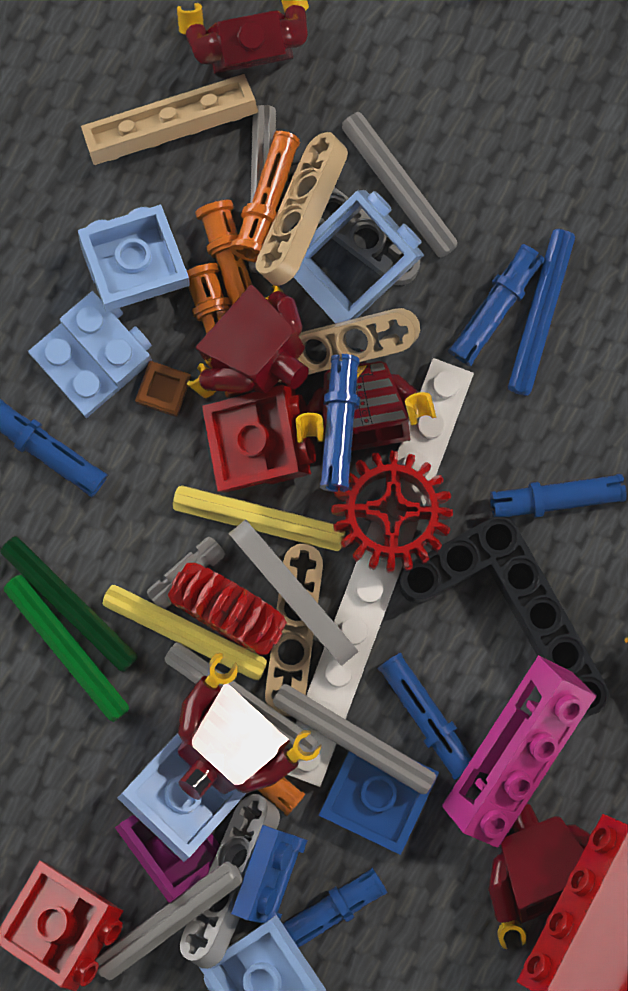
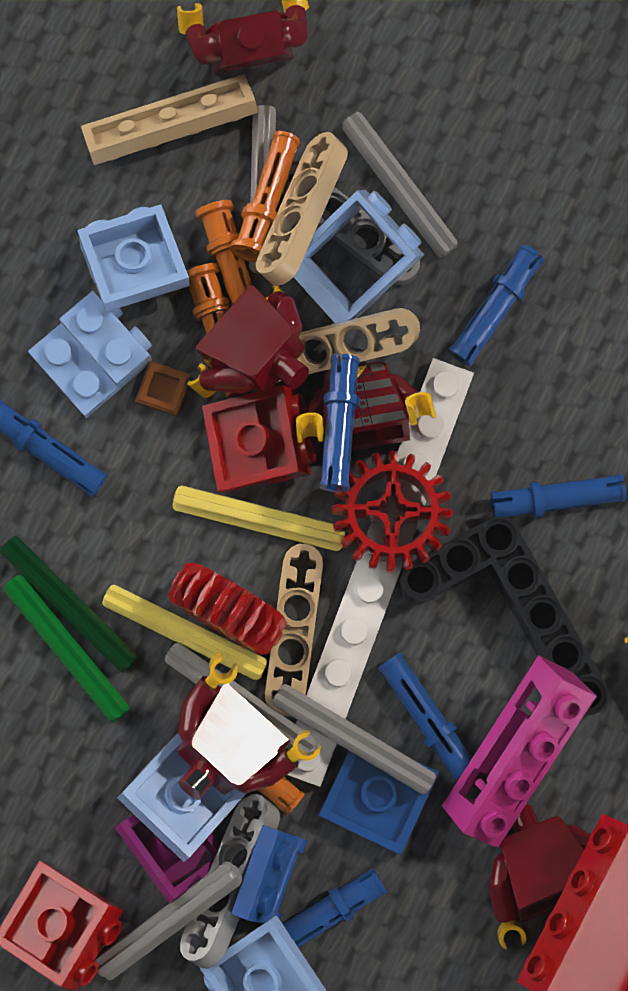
(208, 553): light grey axle -> none
(293, 592): light grey beam -> none
(541, 312): blue axle -> none

